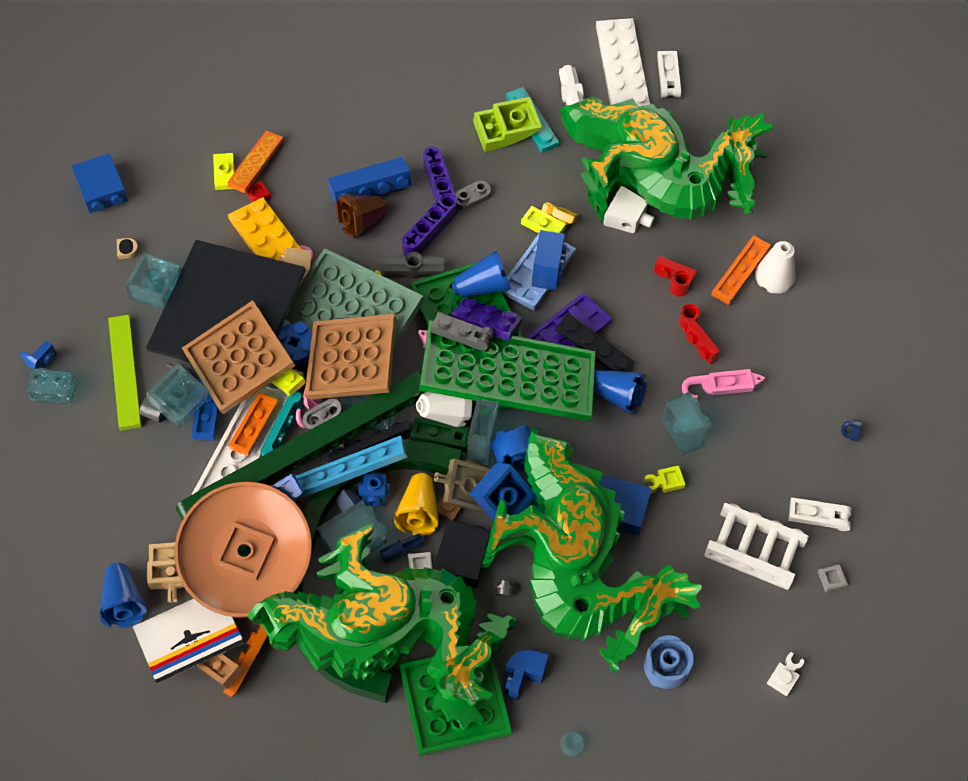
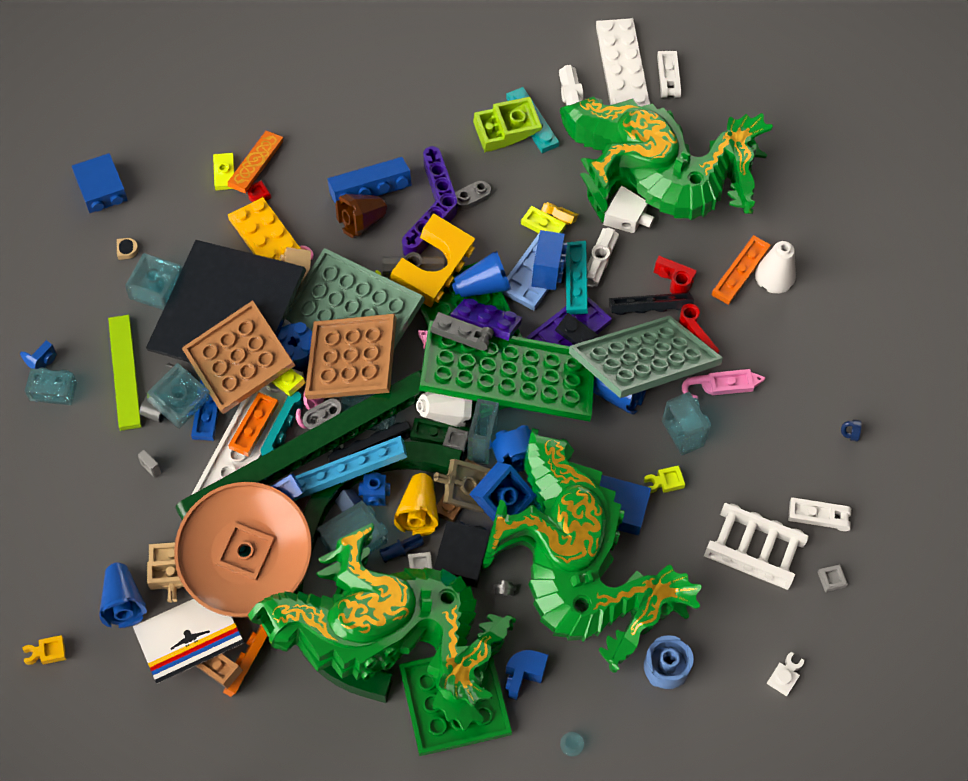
(49, 651): none -> yellow plate
(149, 463): none -> light grey tile
(455, 246): none -> yellow arch
(456, 439): none -> flat silver tile
(576, 278): none -> teal plate
(604, 248): none -> white piece
(645, 356): none -> sand green plate
(646, 303): none -> black plate

